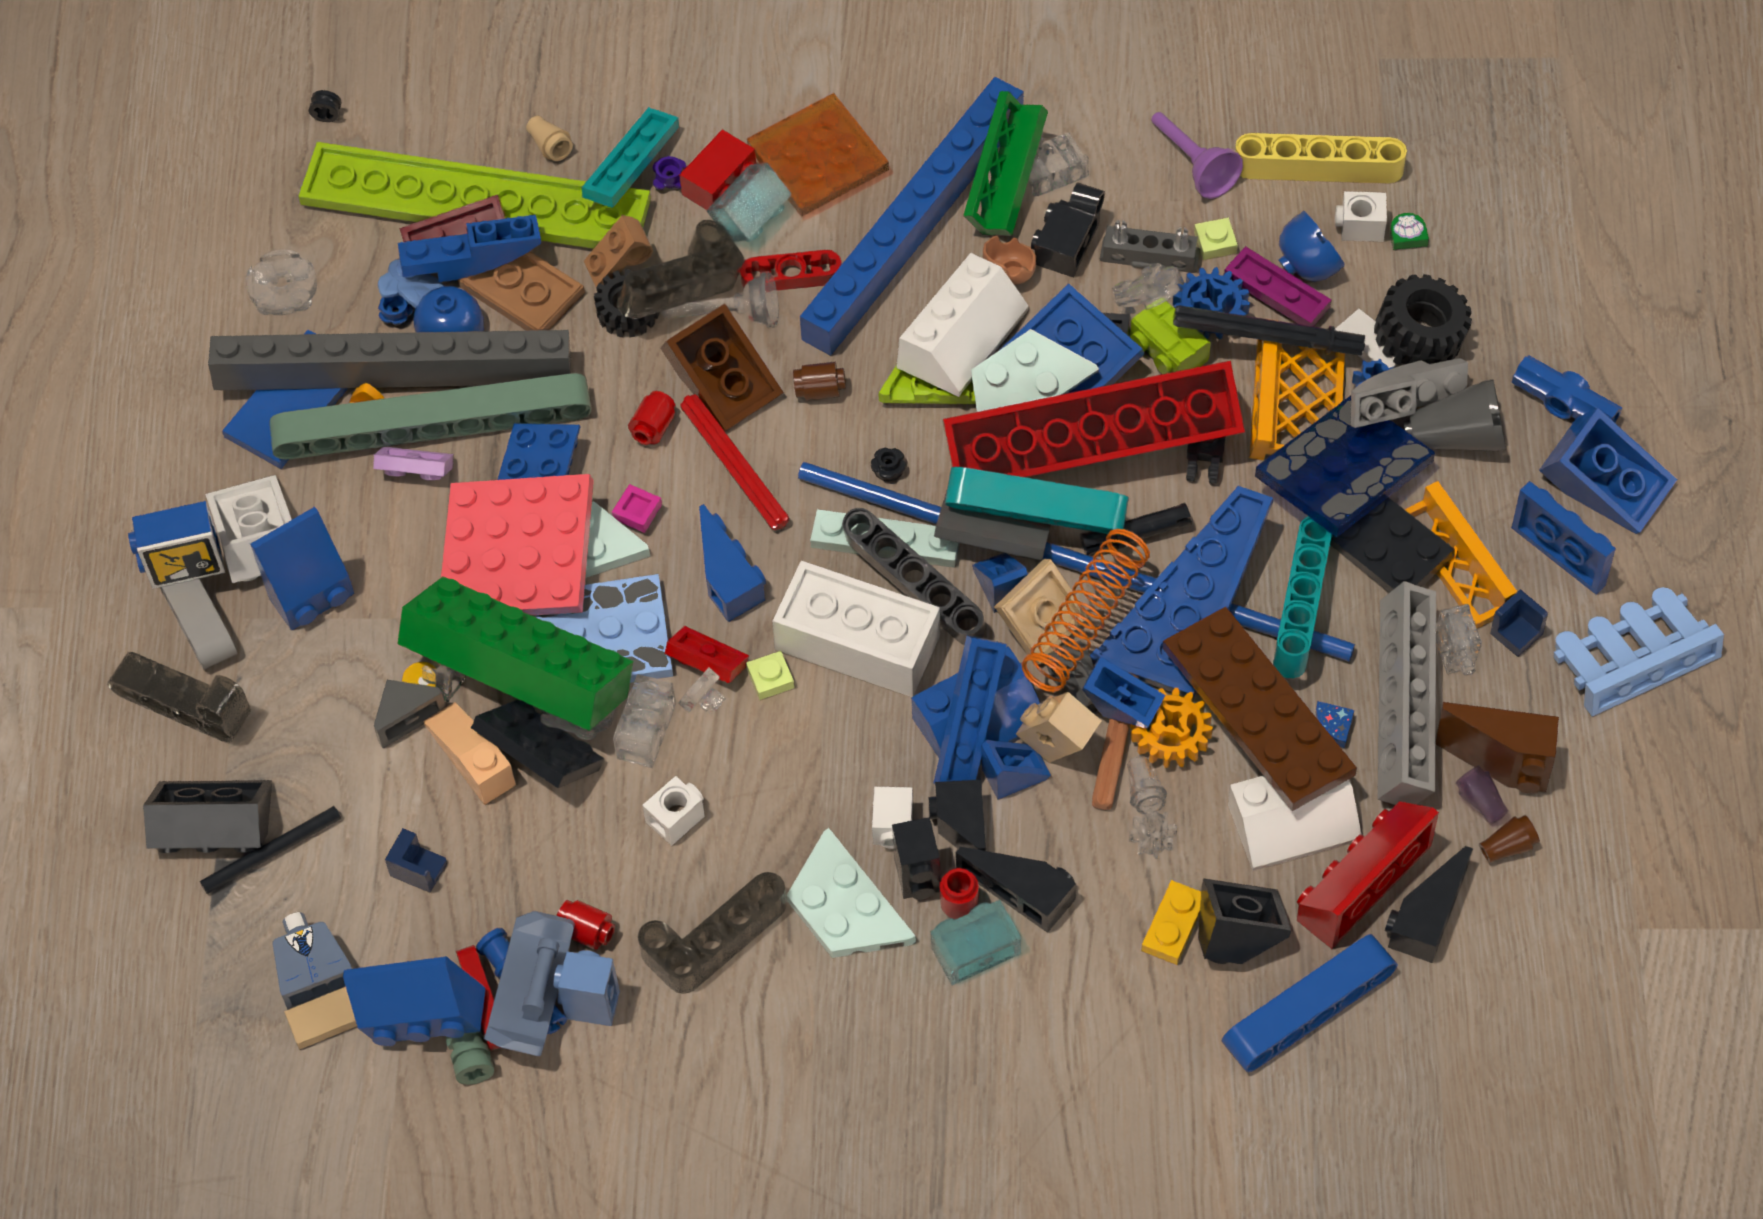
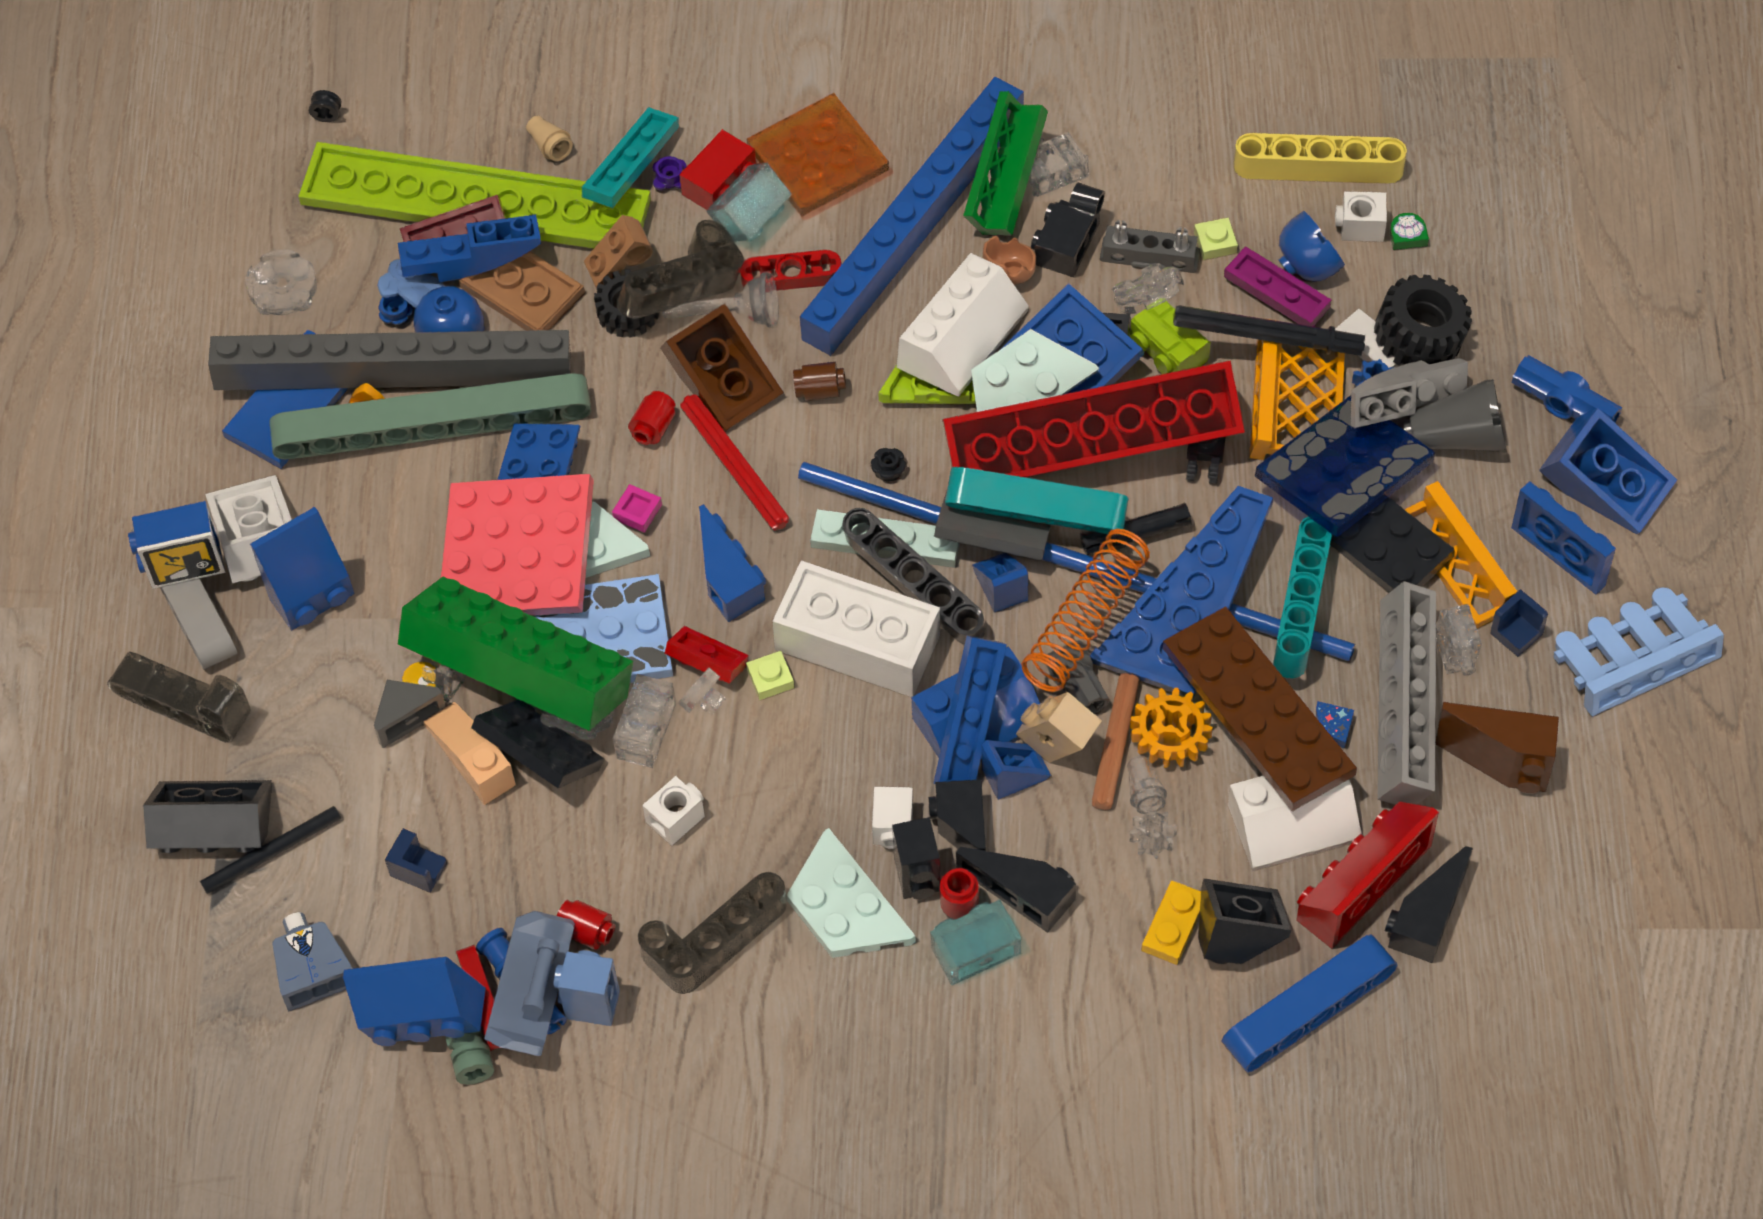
(321, 1018): tan tile -> none
(399, 461): lavender plate -> none
(1032, 605): tan tile -> none
(1121, 694): blue slope -> none
(1213, 169): medium lavender piece -> none
(1213, 293): blue gear -> none
(1481, 793): clear purple cone -> none
(1511, 839): reddish brown cone -> none

